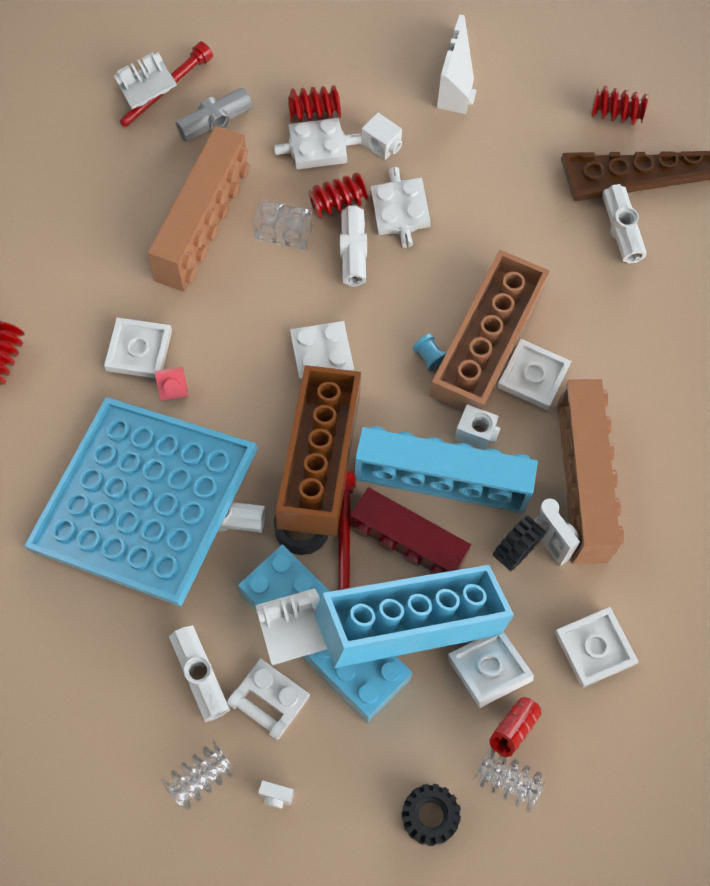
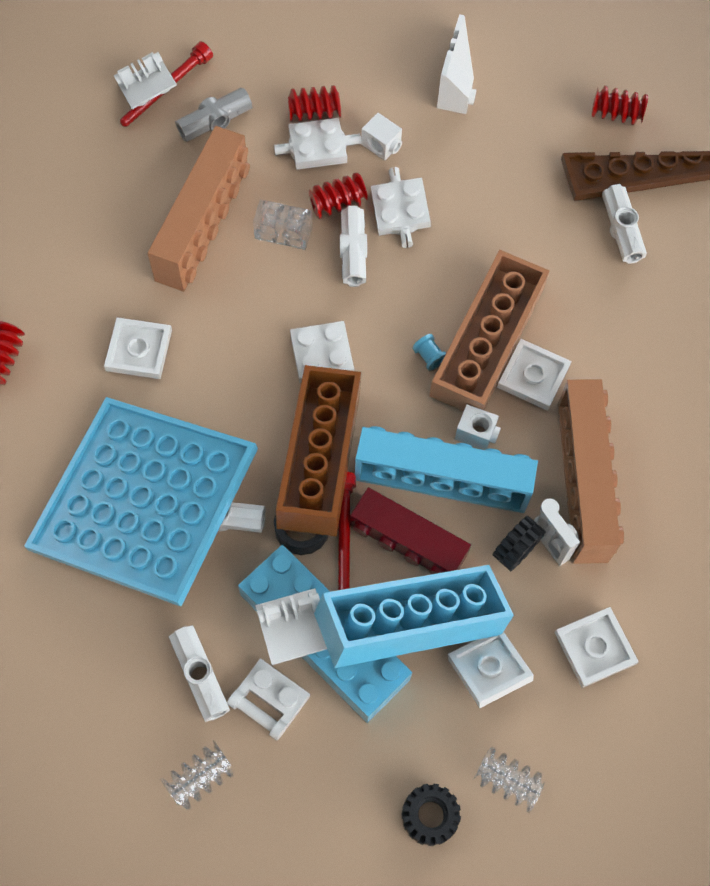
(171, 383): coral plate -> none
(275, 794): white plate -> none
(515, 727): red axle -> none

